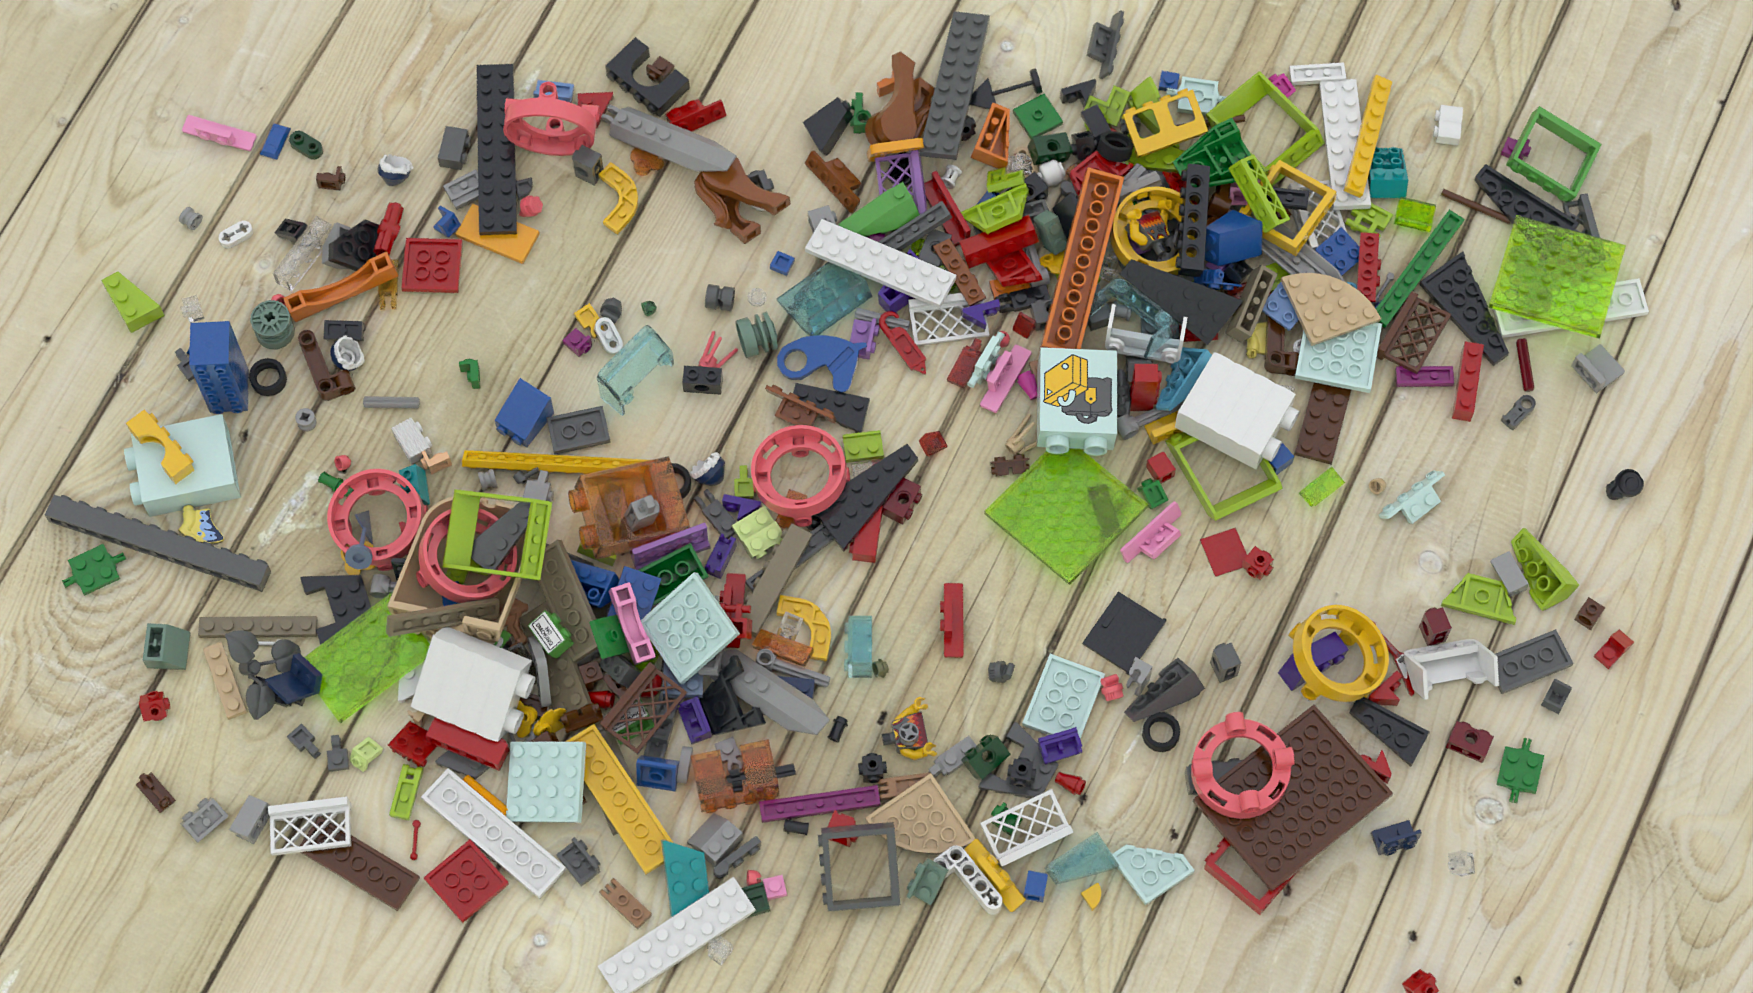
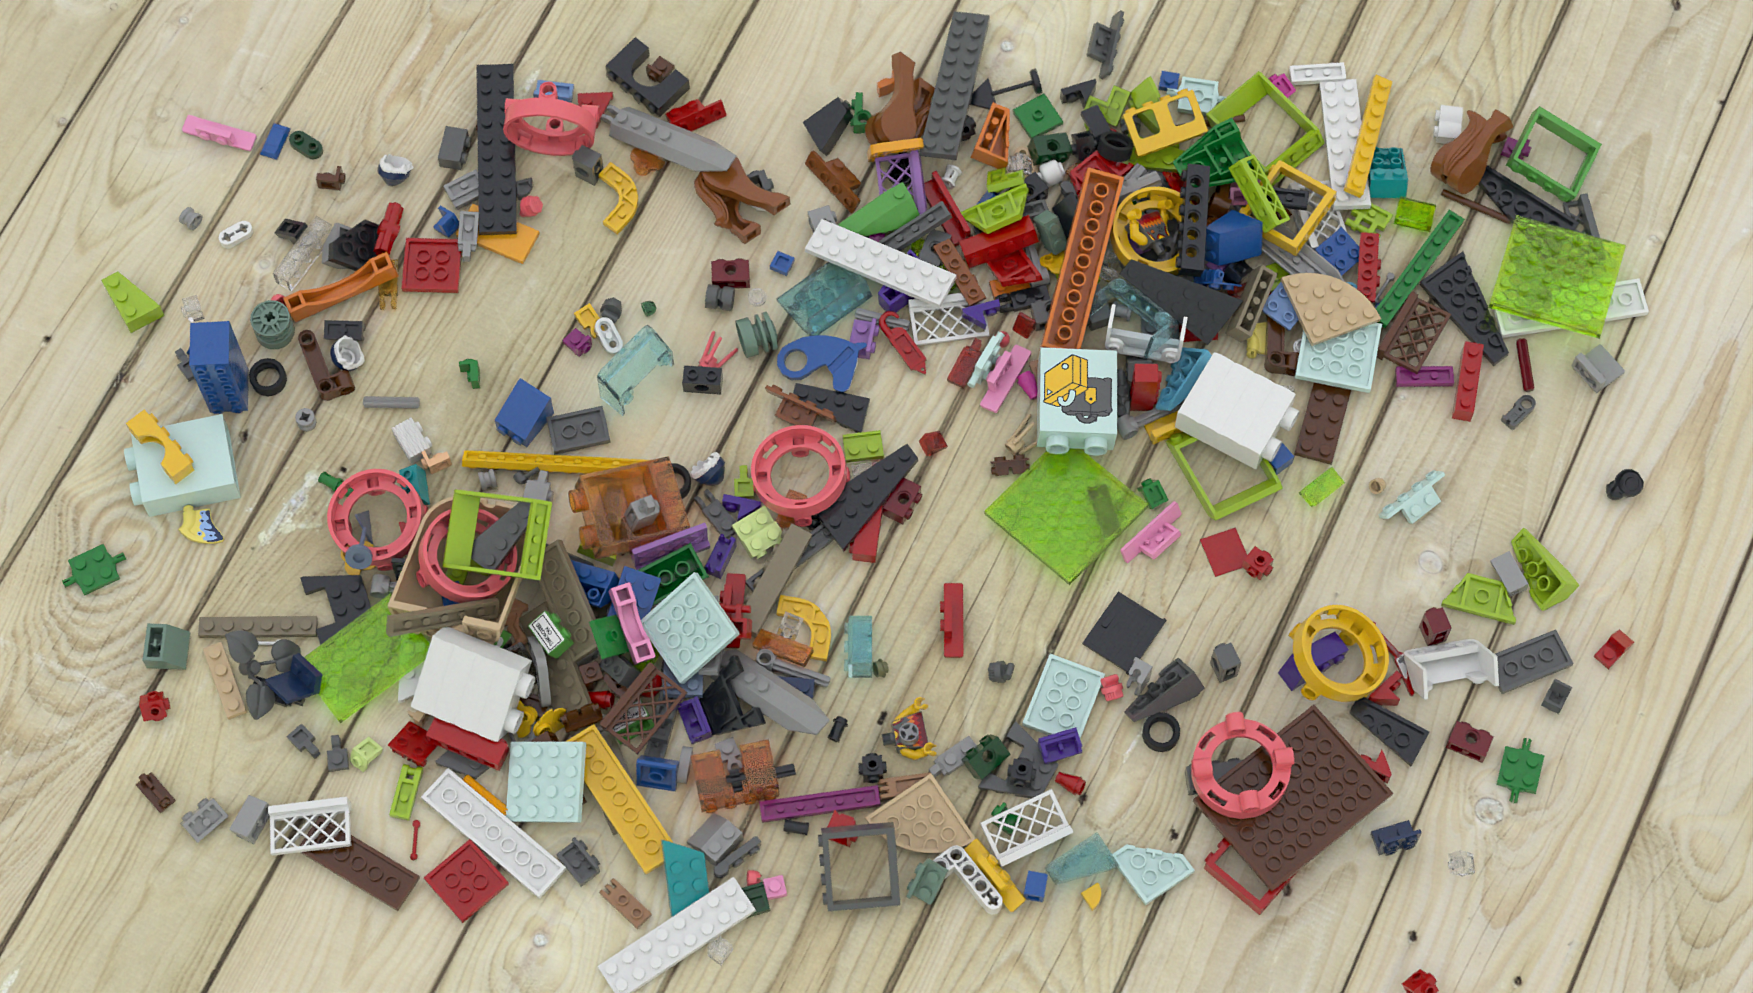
(158, 543): dark grey brick -> none
(342, 462): coral hinge -> none
(468, 233): none -> light grey hinge
(738, 280): none -> dark red brick
(1160, 467): red panel -> none
(1465, 159): none -> dark orange animal
(1589, 613): reddish brown brick -> none

